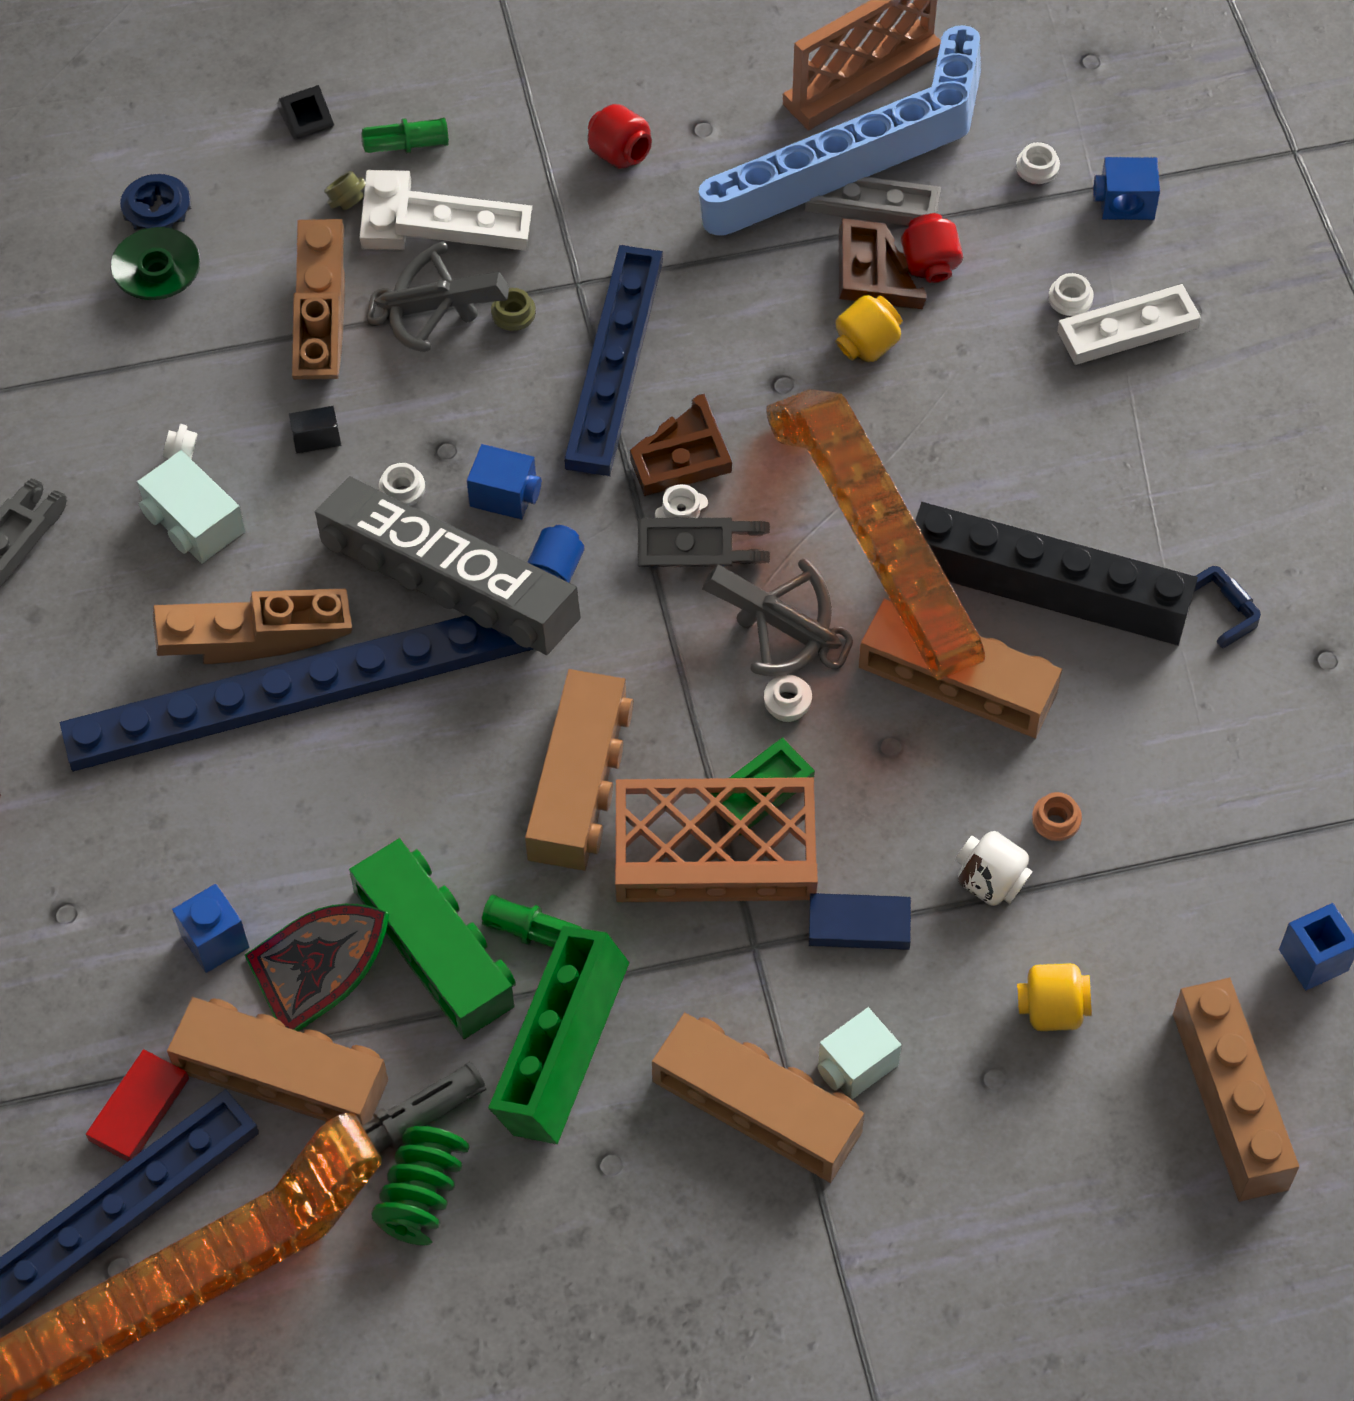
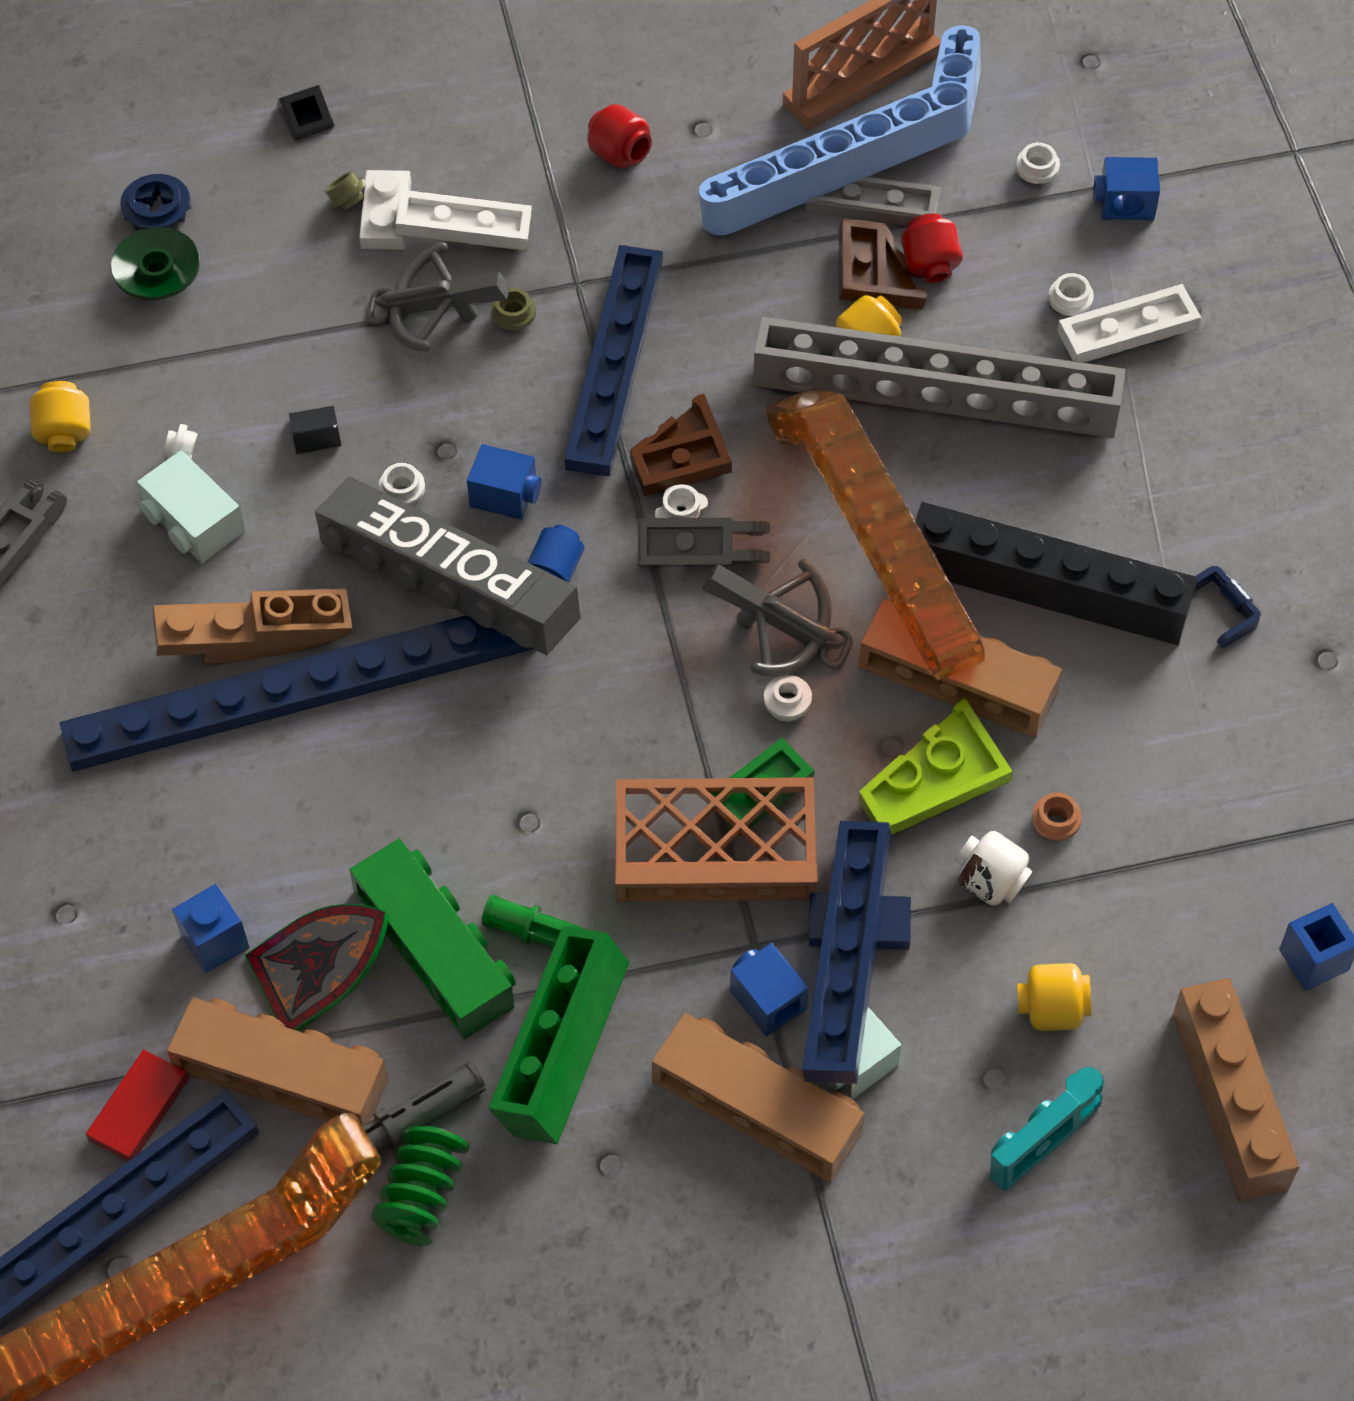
(59, 416): none -> yellow head
(318, 300): medium nougat slope -> none
(405, 135): green axle -> none
(577, 770): medium nougat brick -> none
(768, 988): none -> blue brick
(847, 953): none -> dark blue plate
(938, 773): none -> lime wing
(939, 377): none -> light grey brick
(1046, 1128): none -> teal hinge

